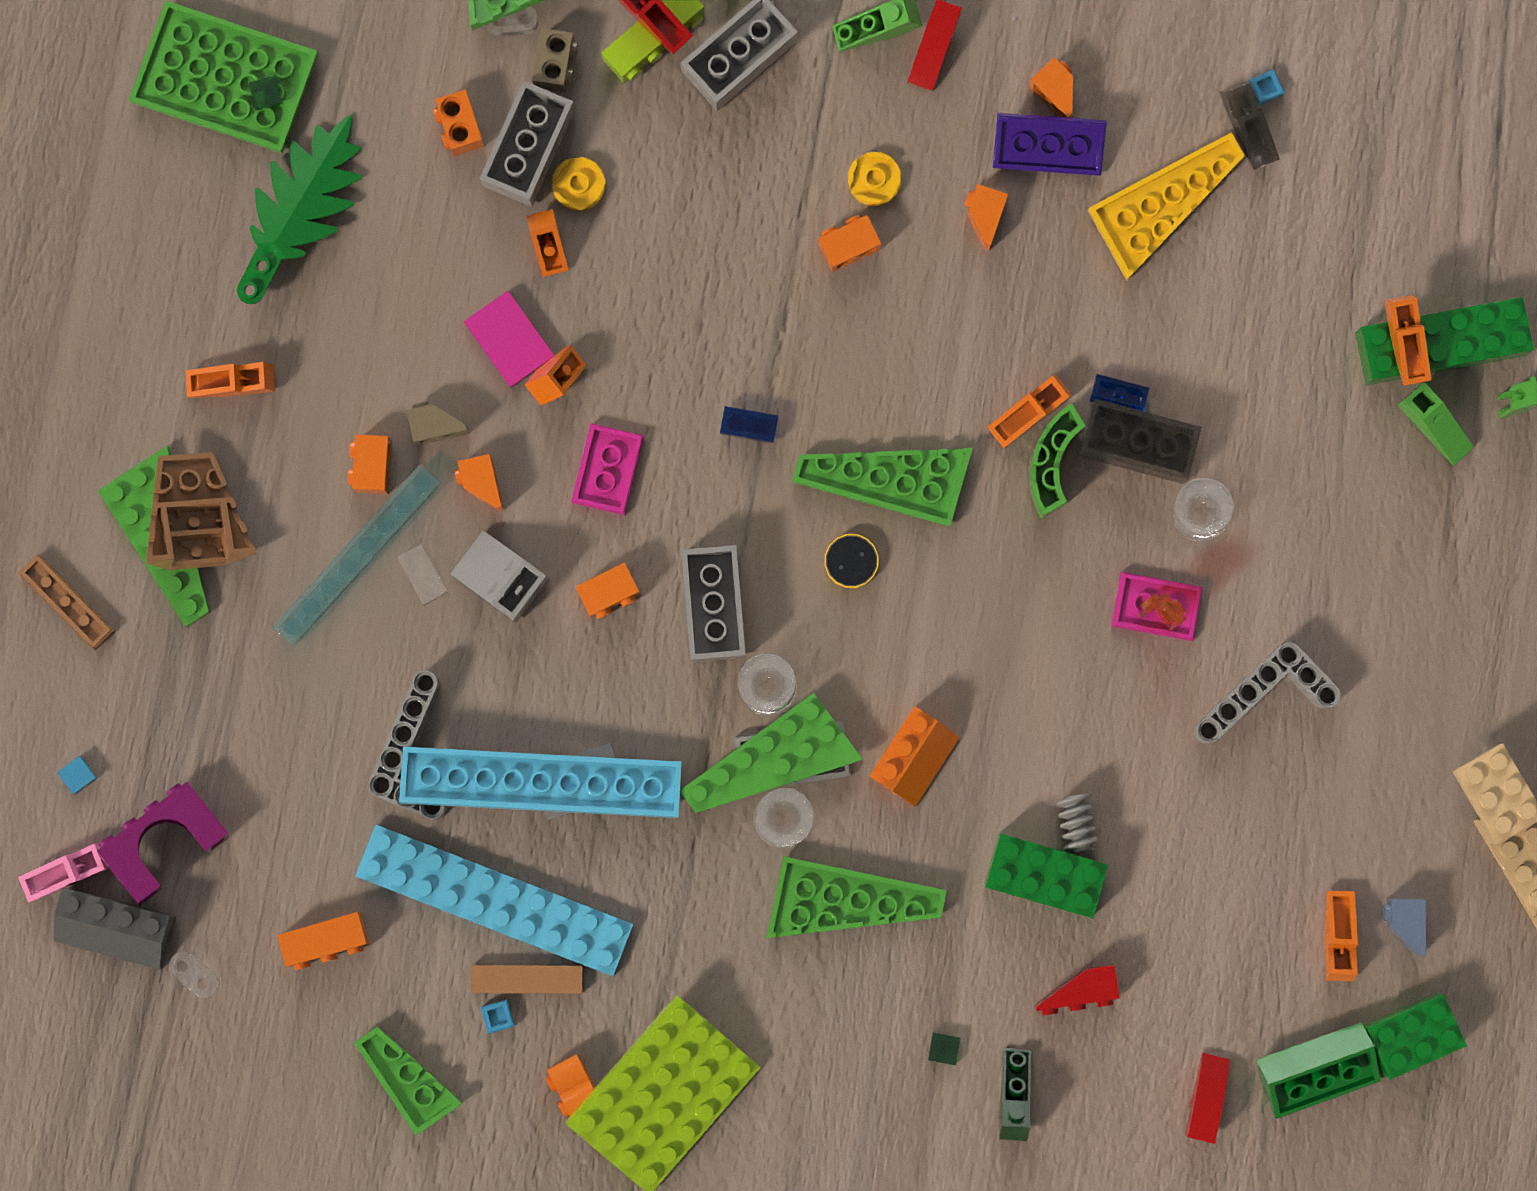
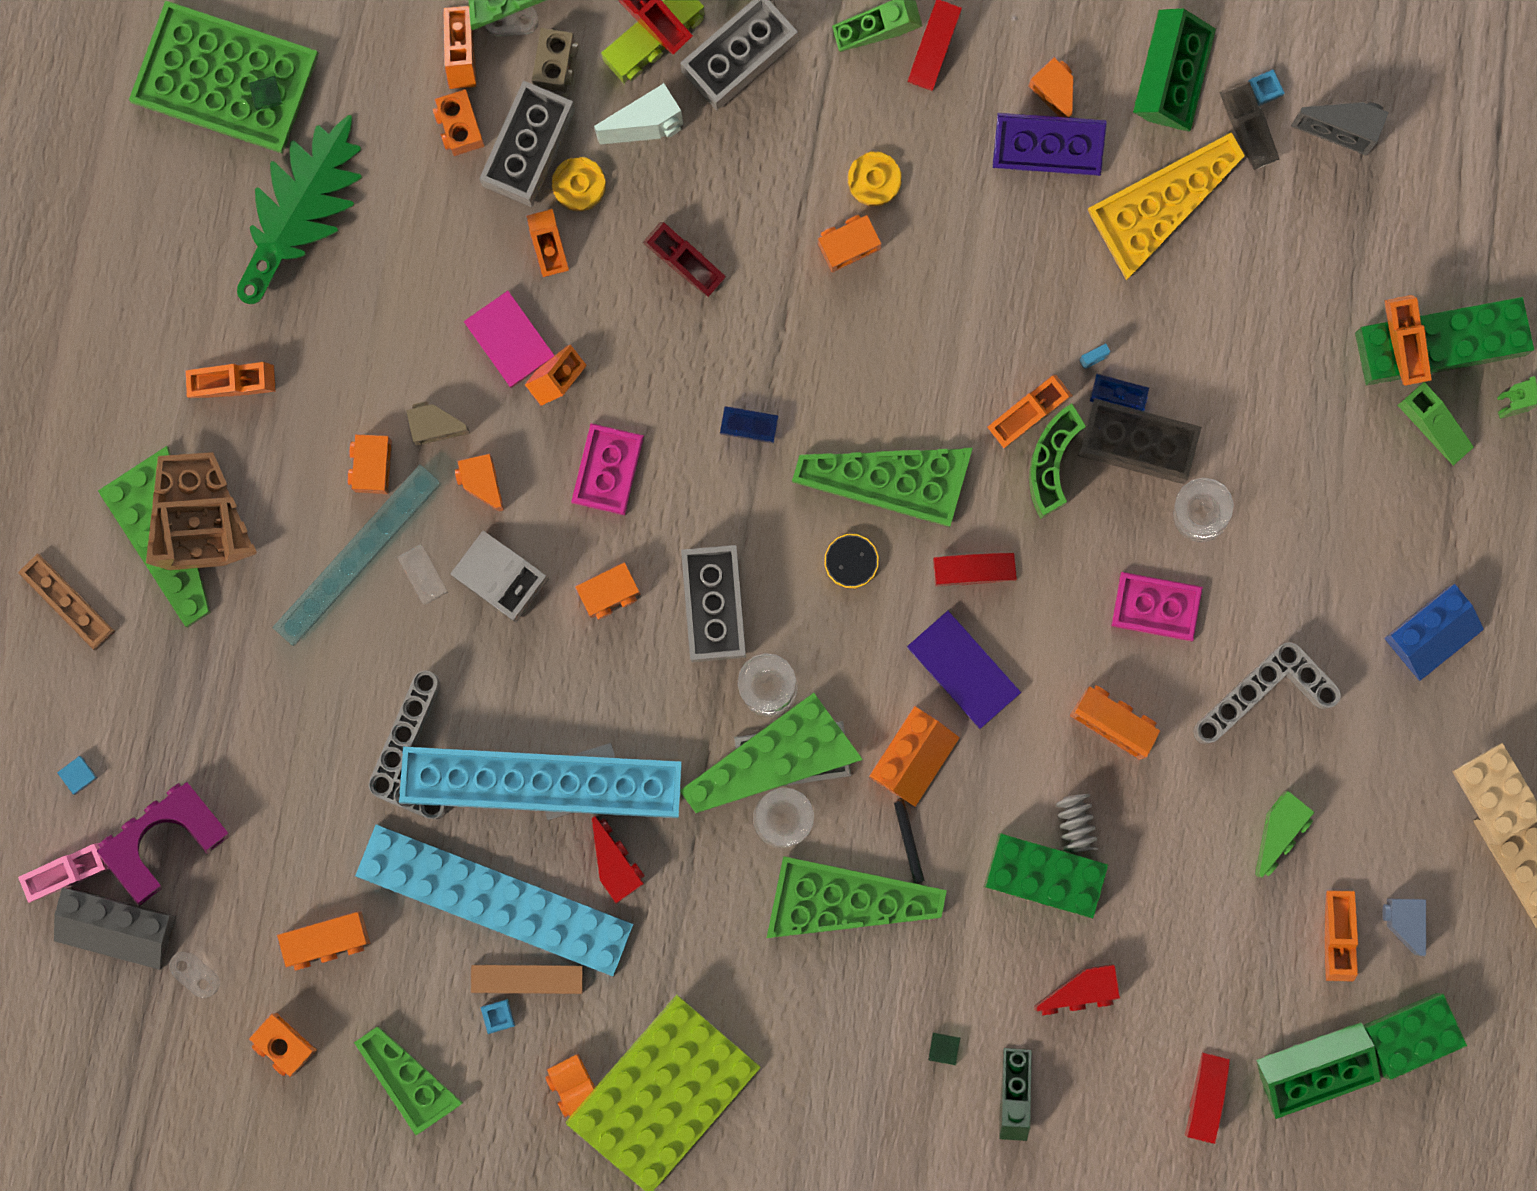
(298, 1049): none -> orange brick
(459, 48): none -> orange slope
(614, 869): none -> red slope
(644, 119): none -> light aqua slope
(684, 259): none -> dark red slope
(909, 842): none -> black bar
(963, 669): none -> dark purple tile
(974, 569): none -> red slope
(985, 212): orange slope -> none
(1094, 356): none -> dark azure tile
(1116, 722): none -> orange slope
(1169, 611): clear orange bracket -> none
(1174, 69): none -> green slope
(1281, 826): none -> bright green slope
(1348, 125): none -> dark grey slope
(1435, 632): none -> blue slope

